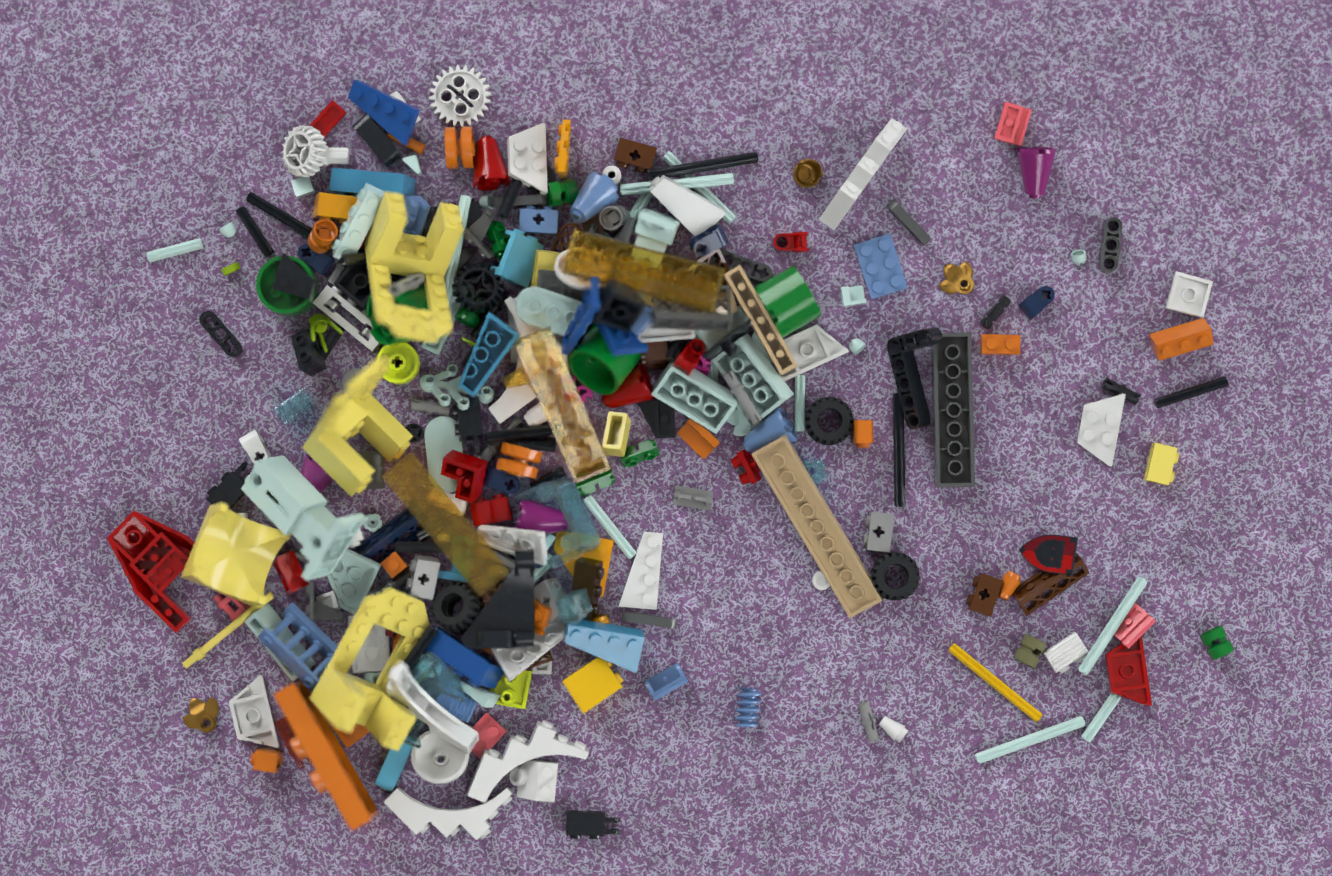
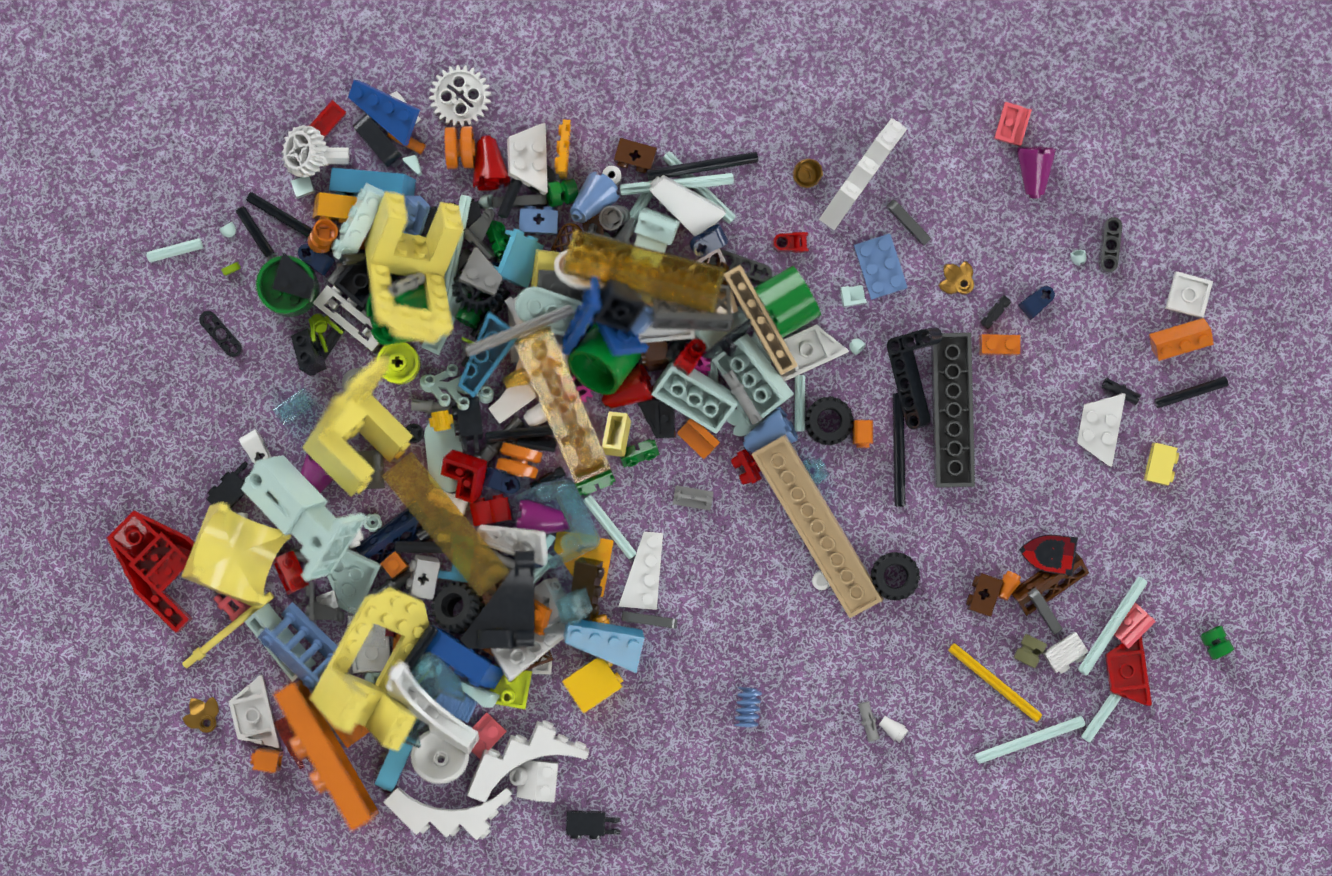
(441, 420): none -> yellow gear
(481, 273): none -> light grey wing
(519, 330): none -> light grey axle
(666, 681): medium blue hinge -> none
(885, 522): light grey brick -> none
(1044, 611): none -> dark grey beam

